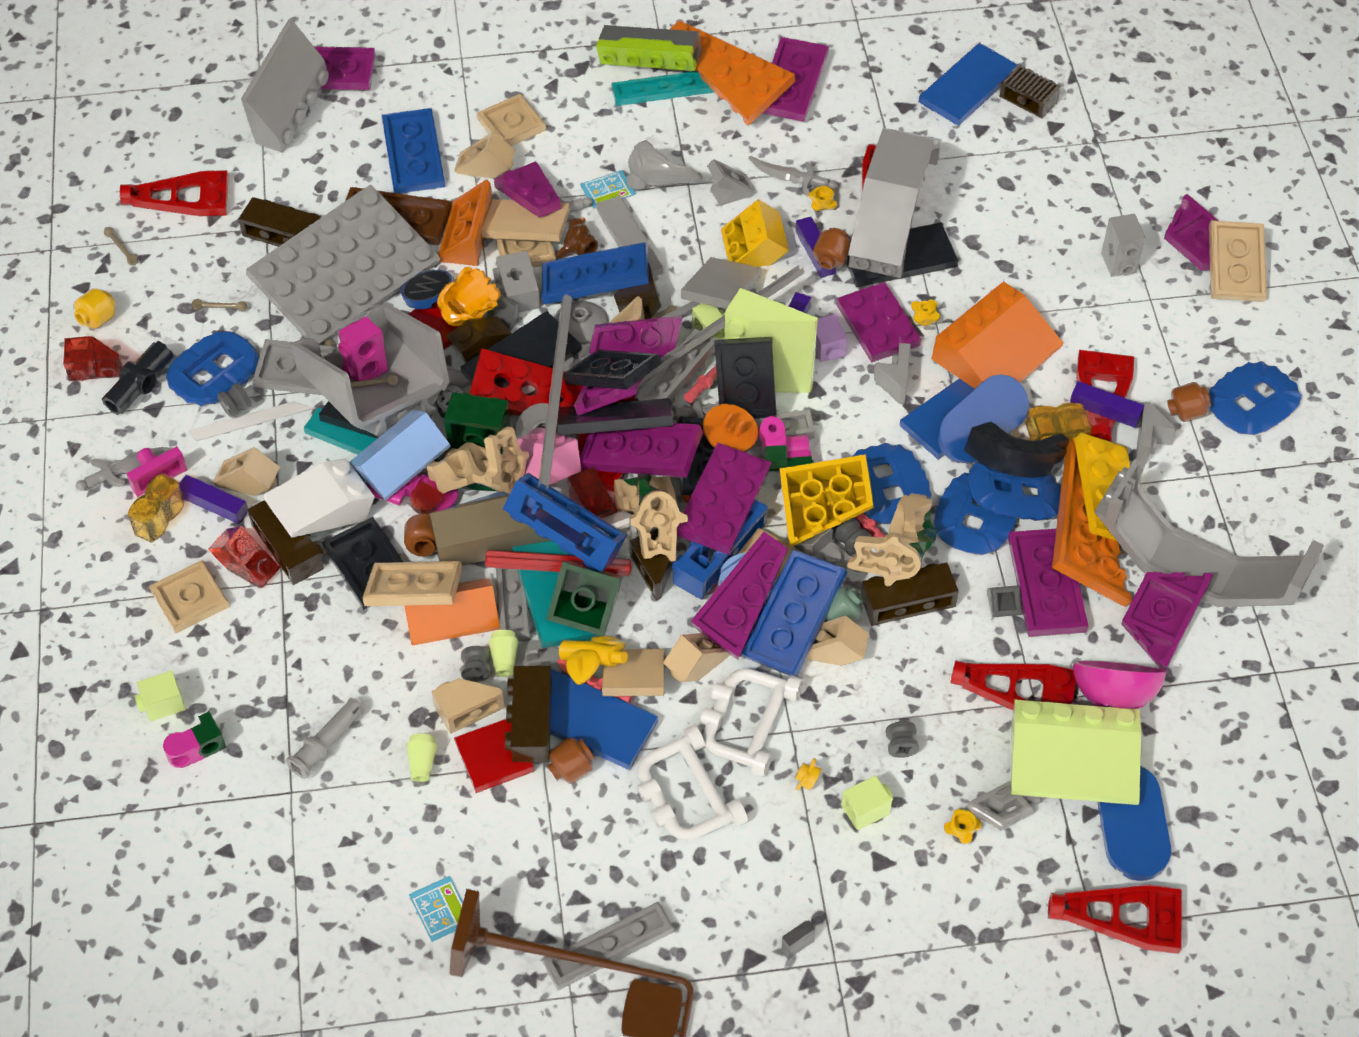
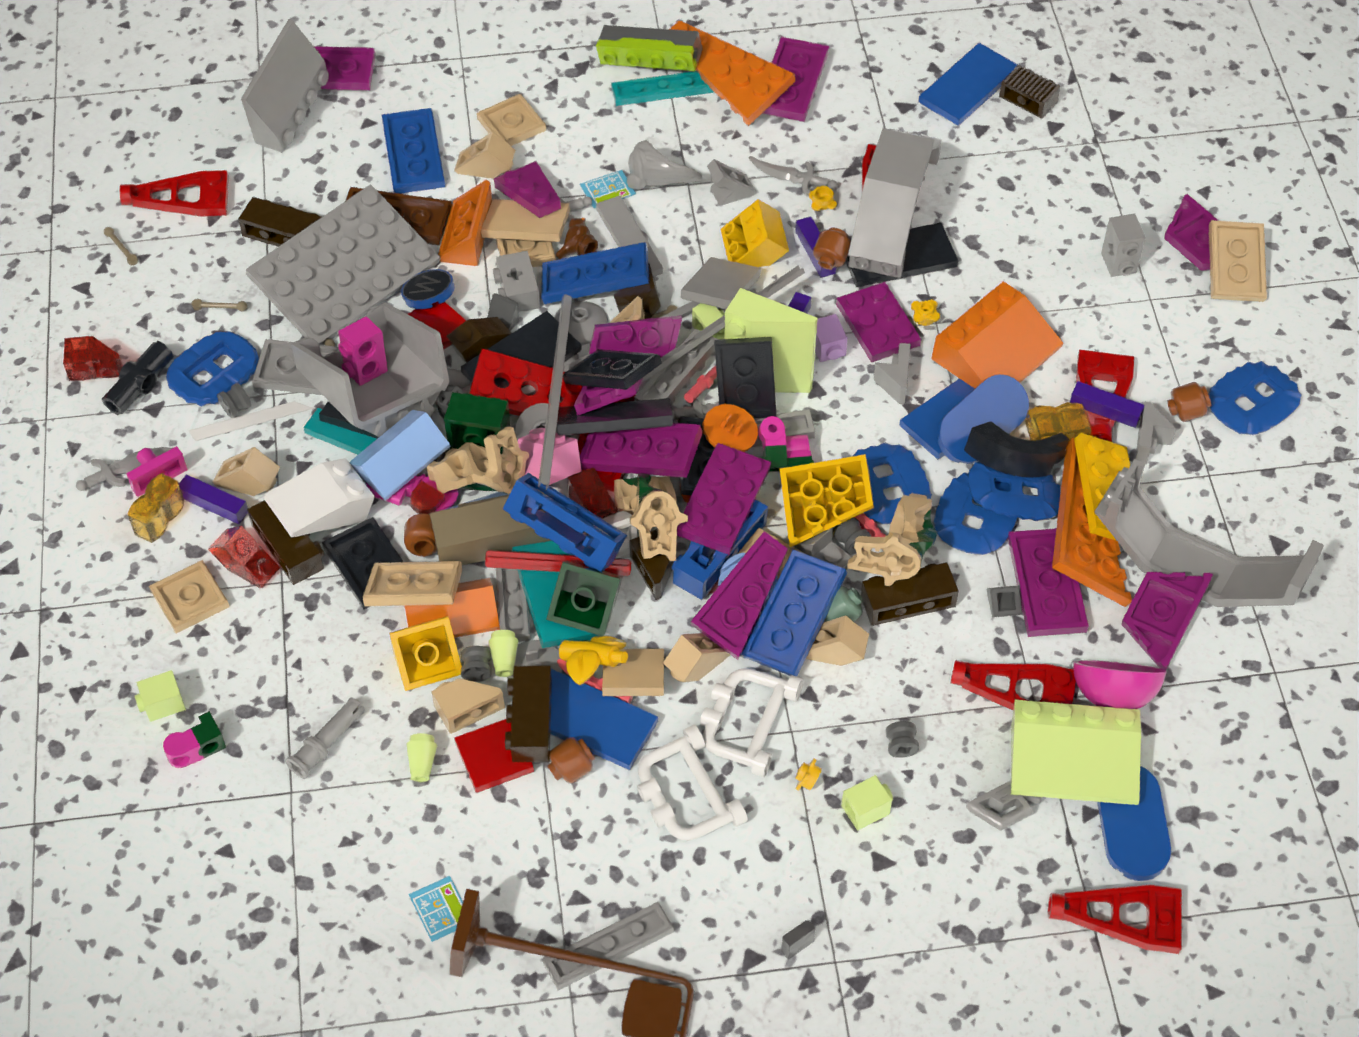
(94, 308): yellow head -> none
(392, 379): dark tan hinge -> none
(426, 653): none -> yellow slope
(467, 297): light orange hair -> none
(966, 818): yellow plate -> none

